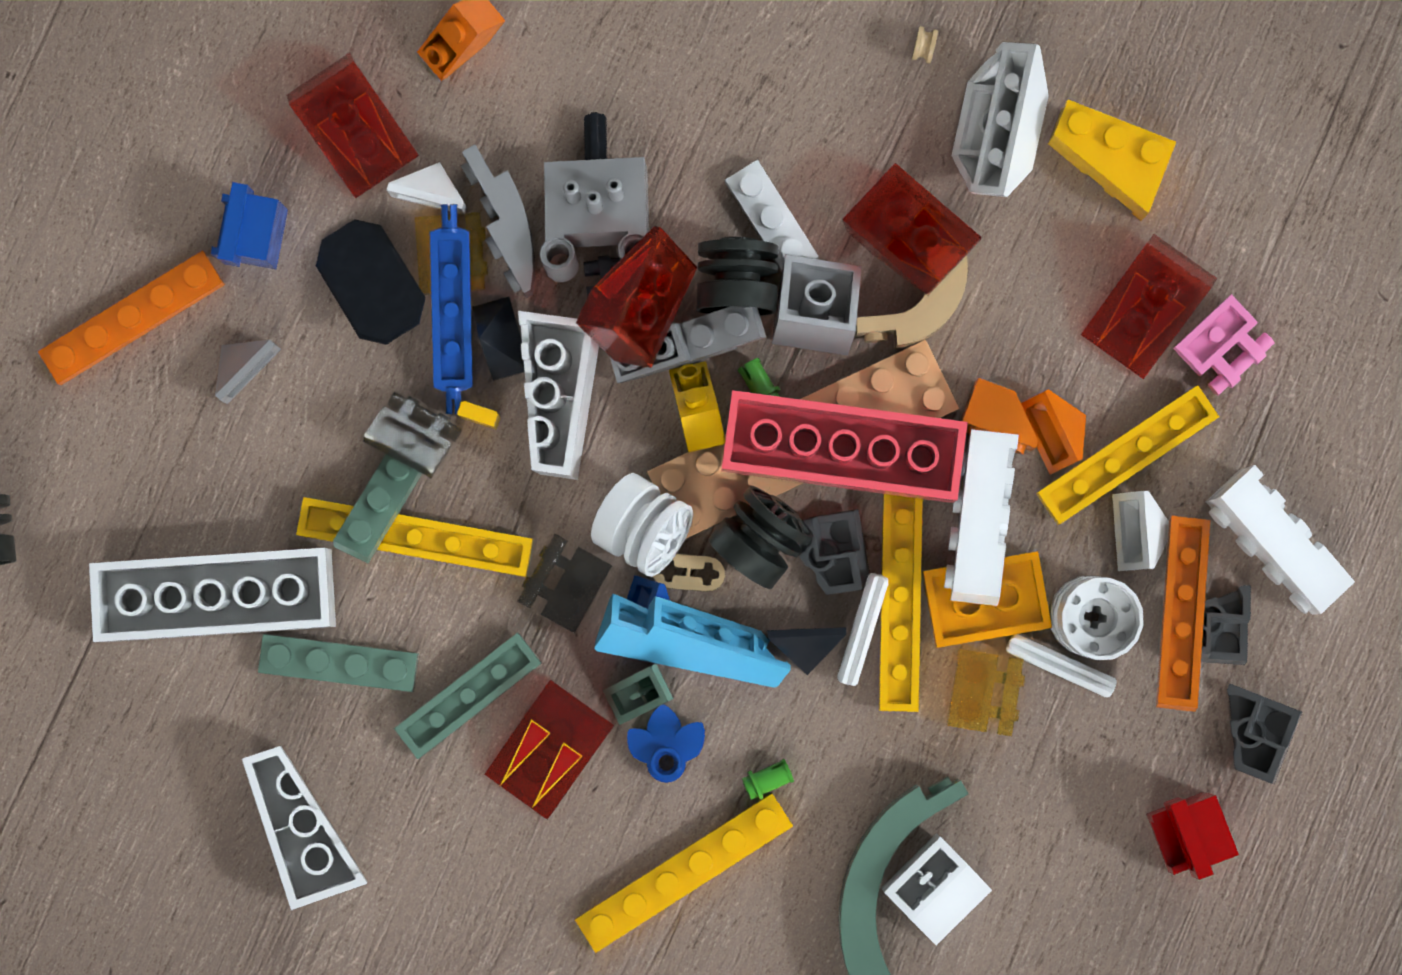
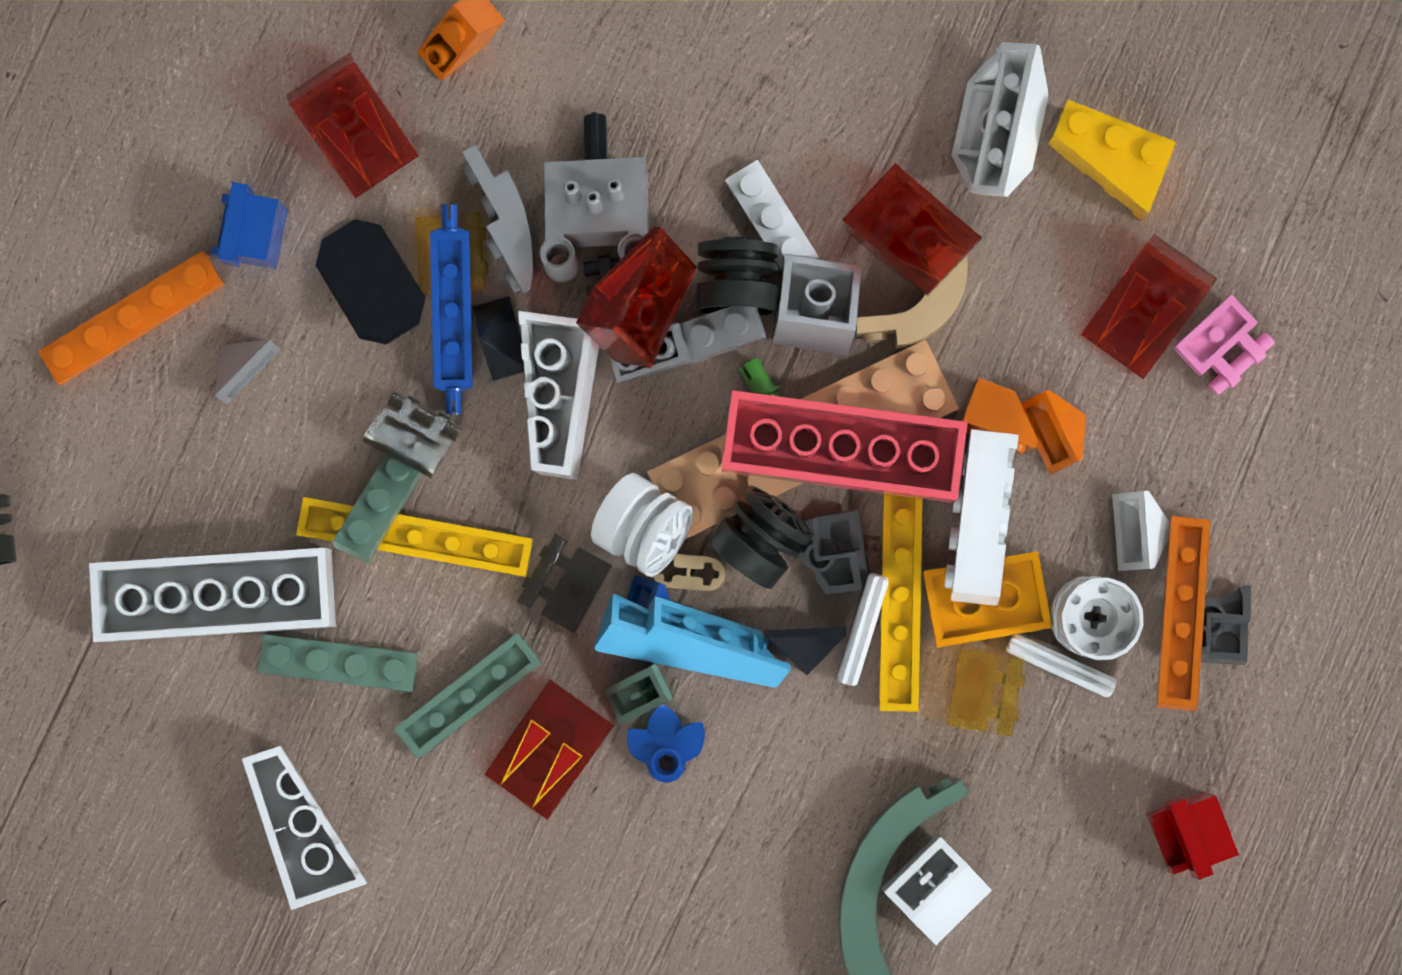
(427, 187): white slope -> none
(479, 414): yellow tile -> none
(683, 872): yellow plate -> none
(697, 406): yellow slope -> none
(767, 779): bright green pin -> none
(925, 44): tan bush -> none
(1127, 455): yellow plate -> none
(1260, 733): dark grey slope -> none
(1279, 541): white wedge -> none

